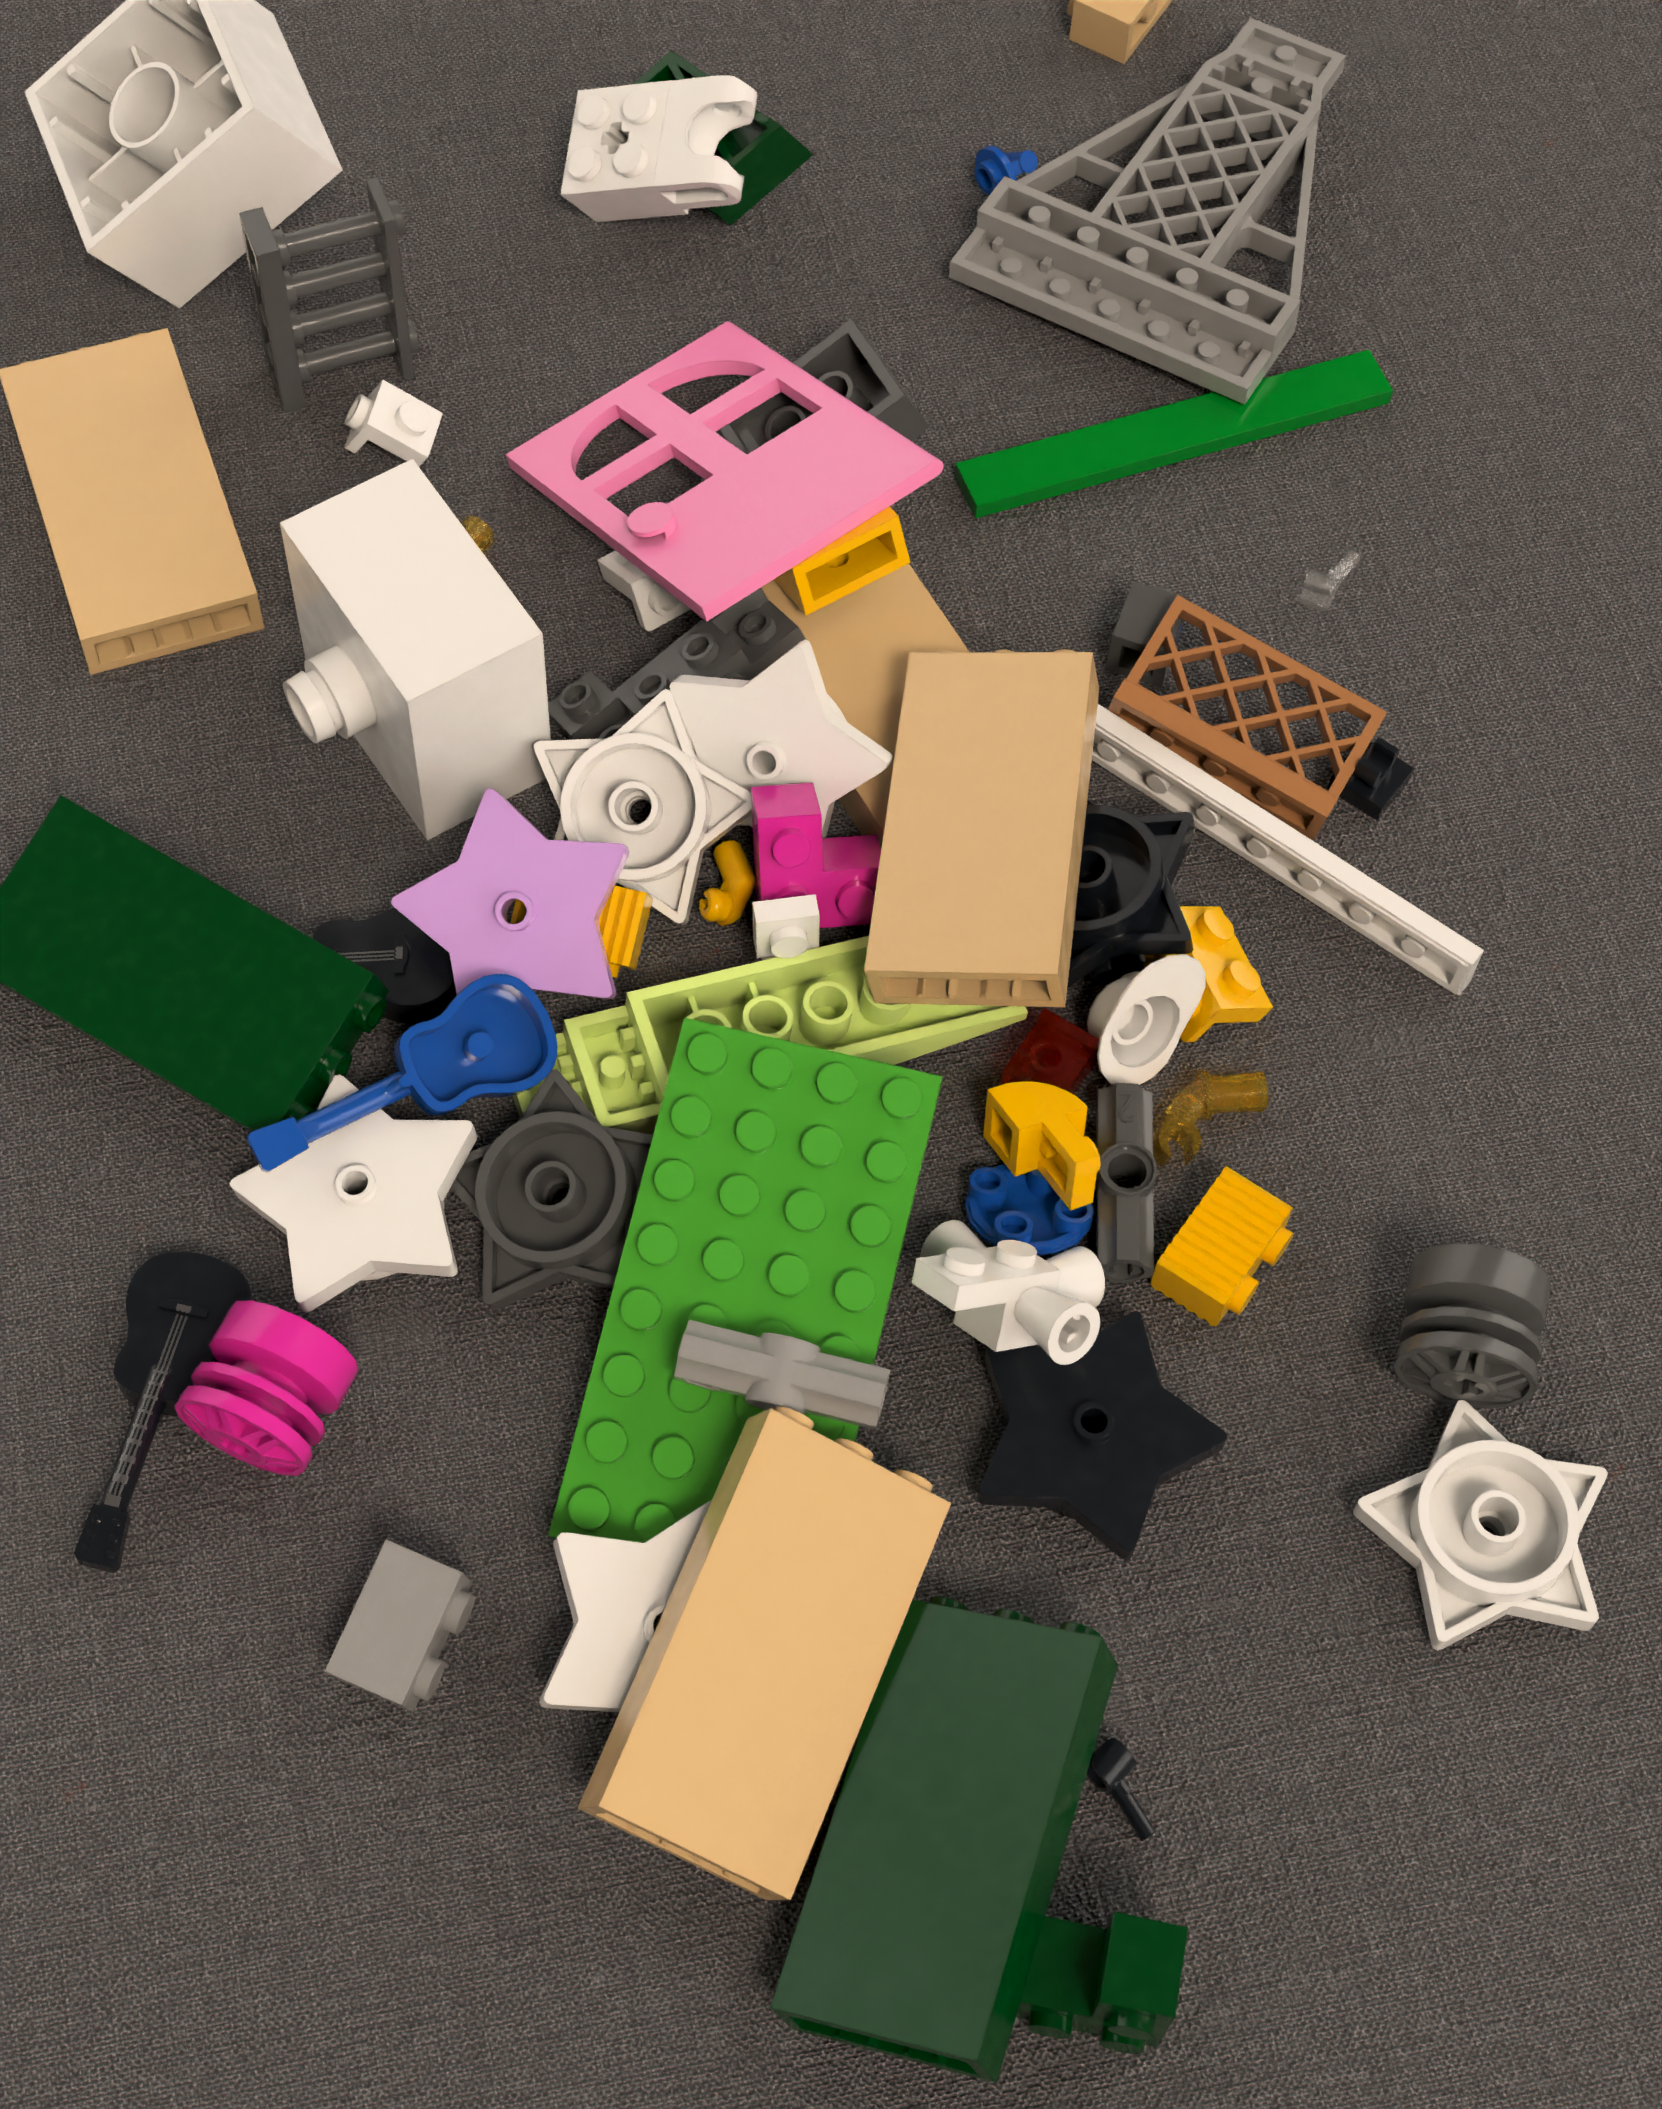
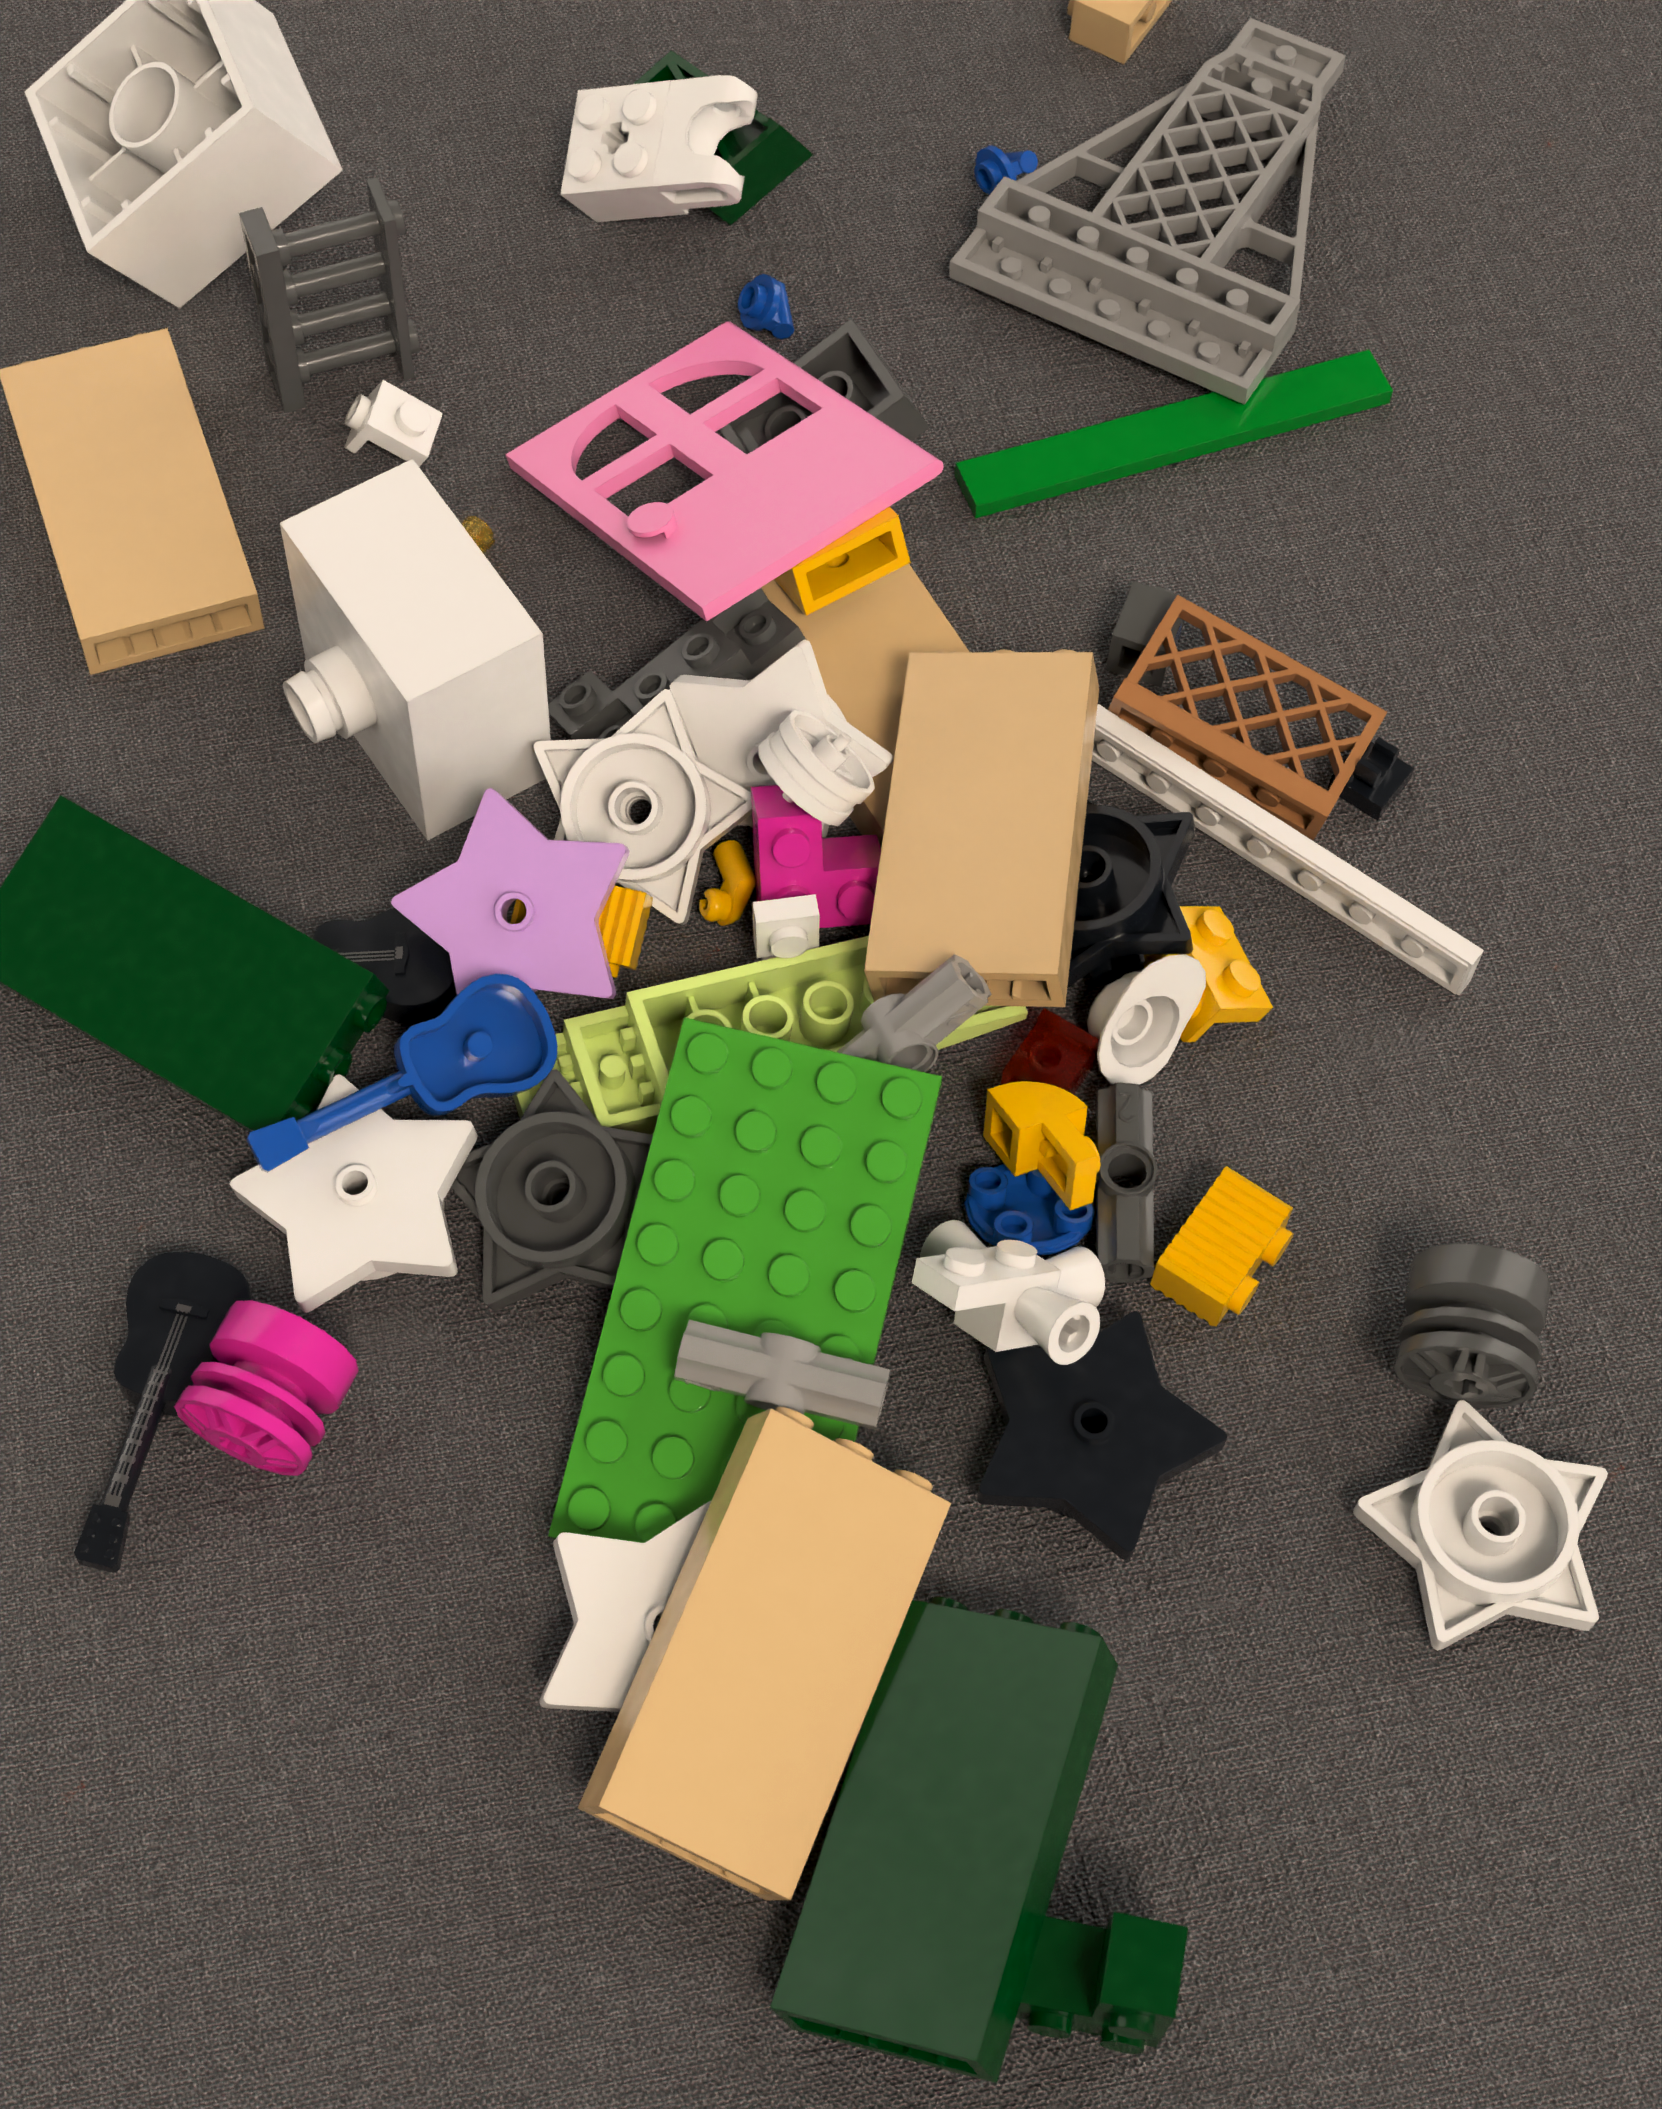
(402, 1627): light grey brick -> none
(650, 600): white bracket -> none
(766, 306): none -> blue plate
(816, 768): none -> white wheel
(909, 1026): none -> light grey piece
(1107, 1770): black hand -> none
(1201, 1100): clear yellow piece -> none
(1321, 589): clear hand -> none

